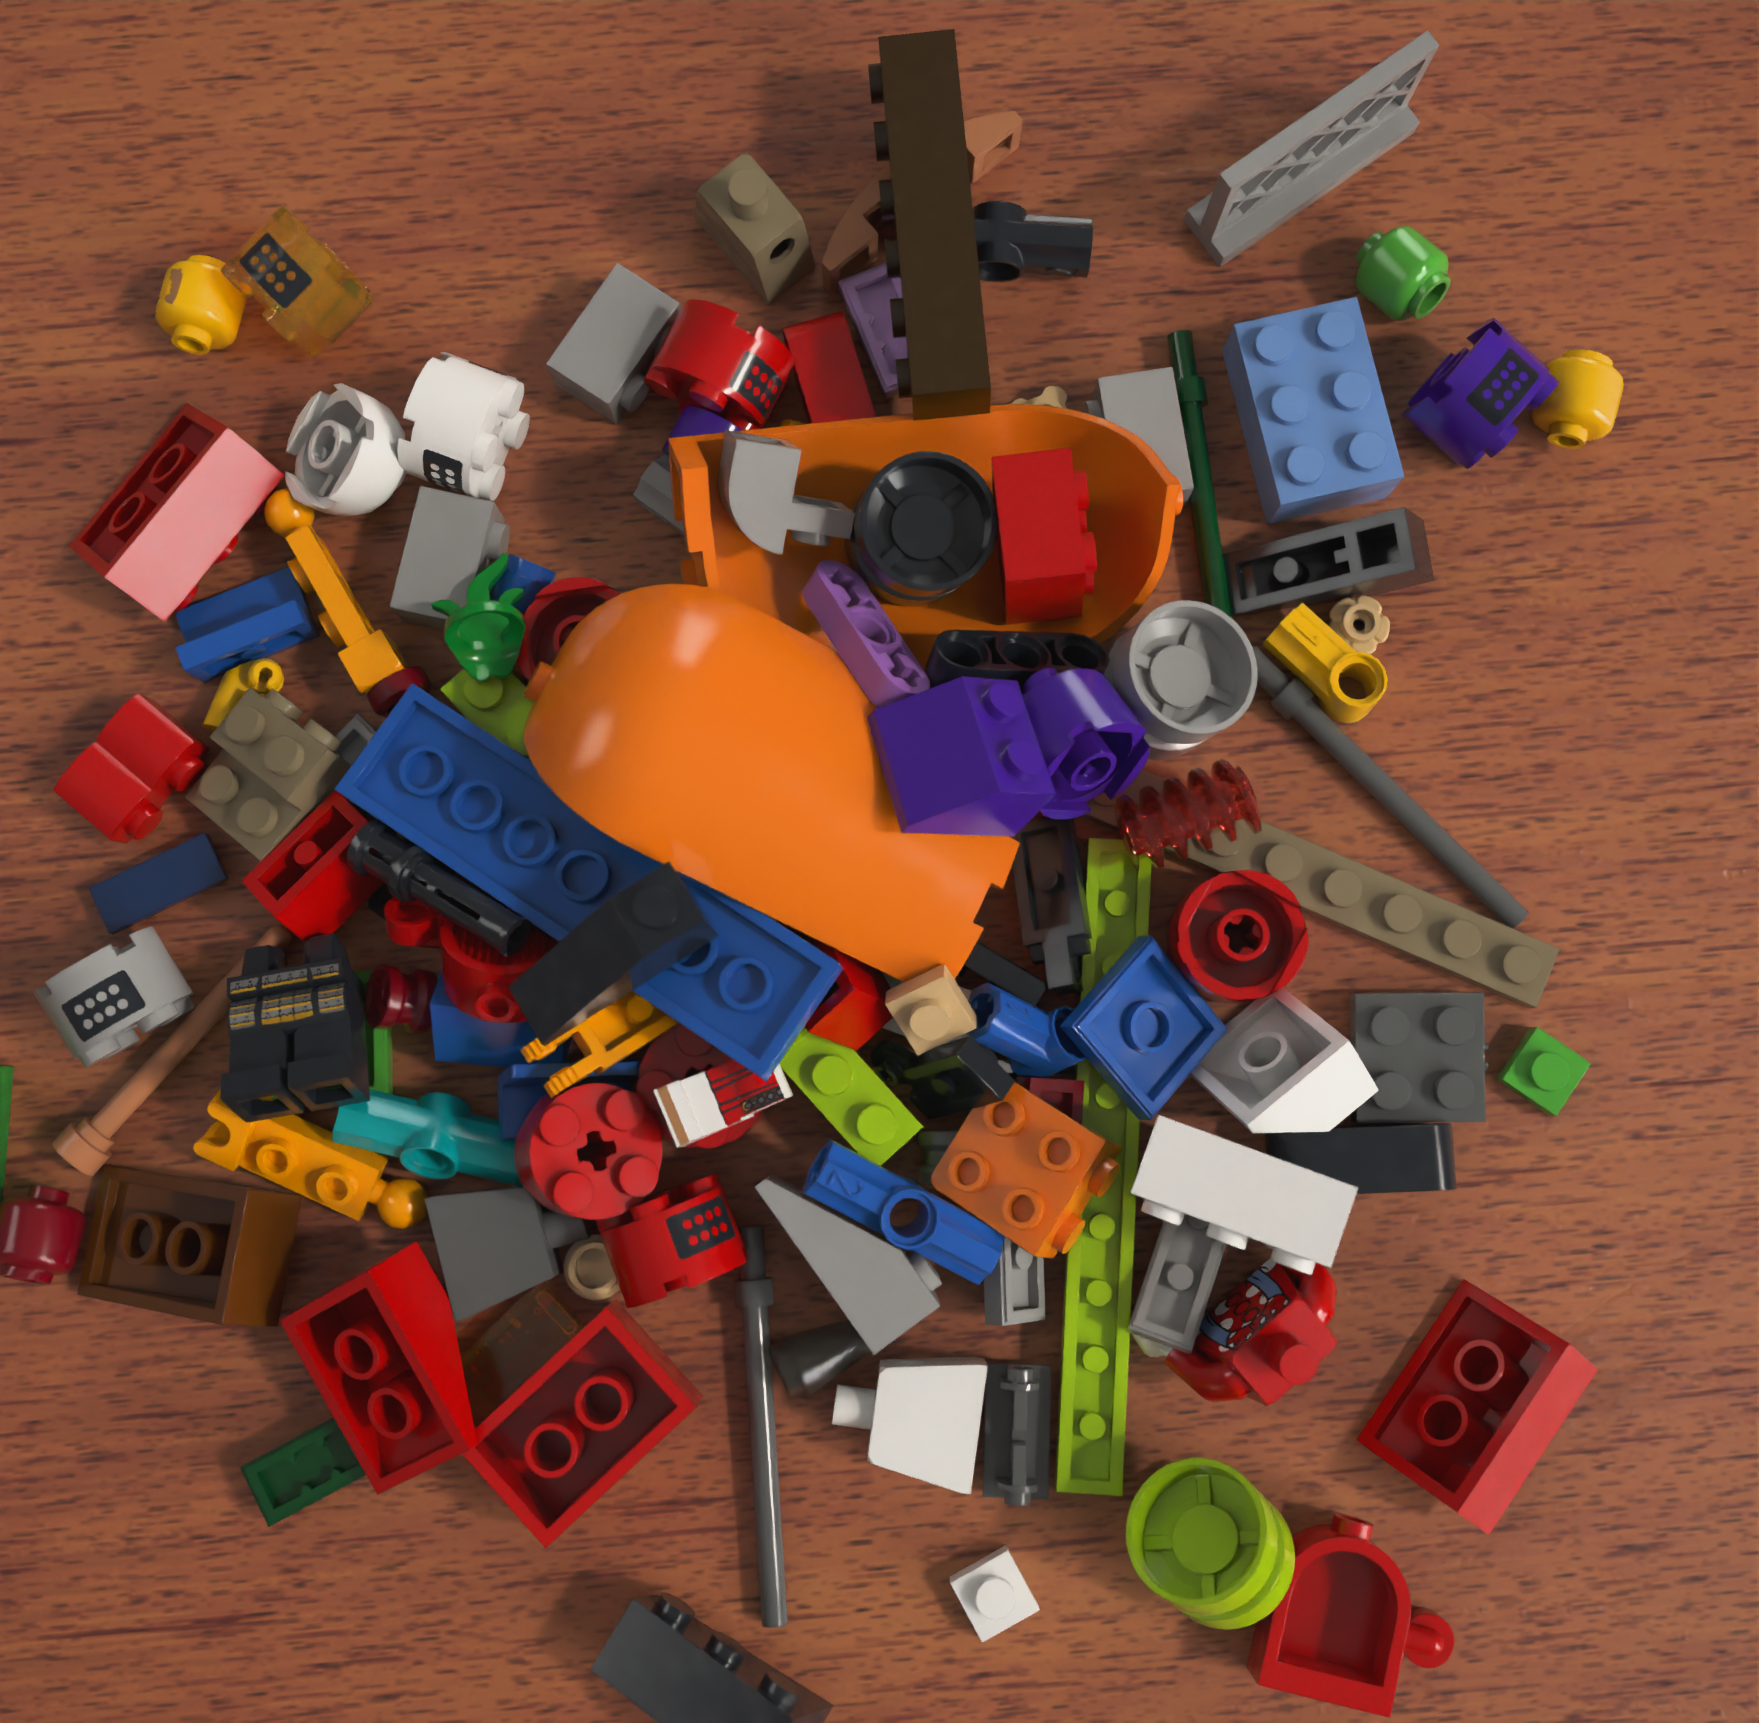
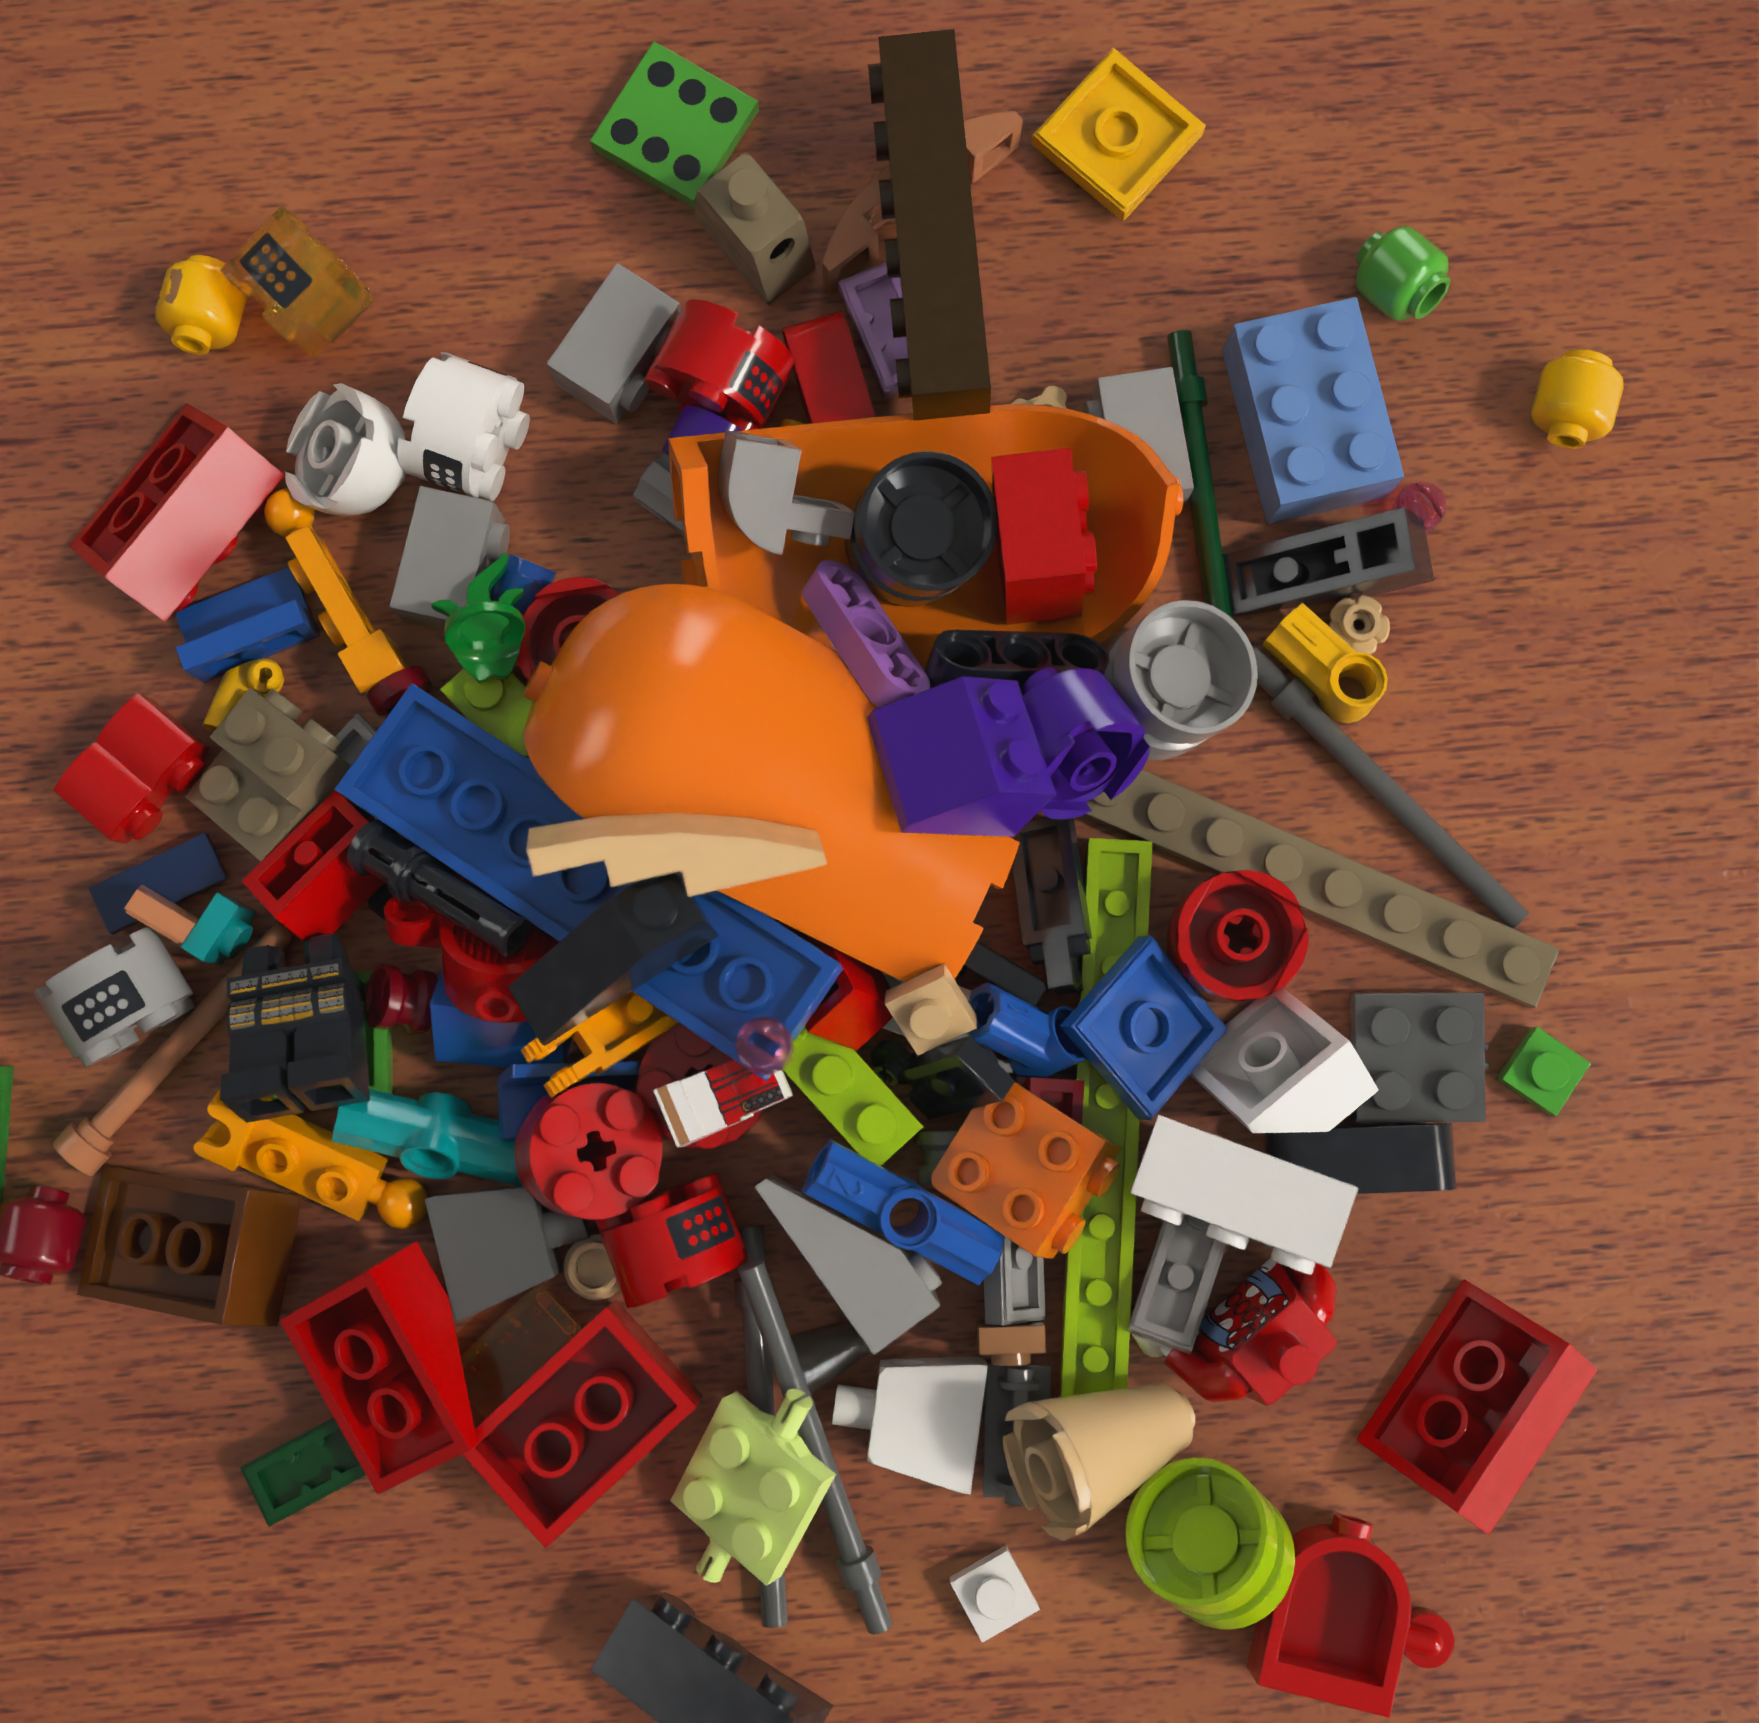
(160, 914): none -> nougat tile
(220, 930): none -> teal plate
(674, 124): none -> bright green tile
(707, 848): none -> tan slope
(753, 1486): none -> yellowish green plate
(757, 1059): none -> clear pink hinge
(856, 1560): none -> dark grey bar
(1010, 1343): none -> medium nougat plate
(1020, 243): black piece -> none
(1093, 1450): none -> tan cone
(1118, 134): none -> yellow plate
(1186, 813): clear red piece -> none
(1312, 155): light grey fence -> none
(1433, 497): none -> clear pink hinge
(1478, 393): dark purple brick -> none

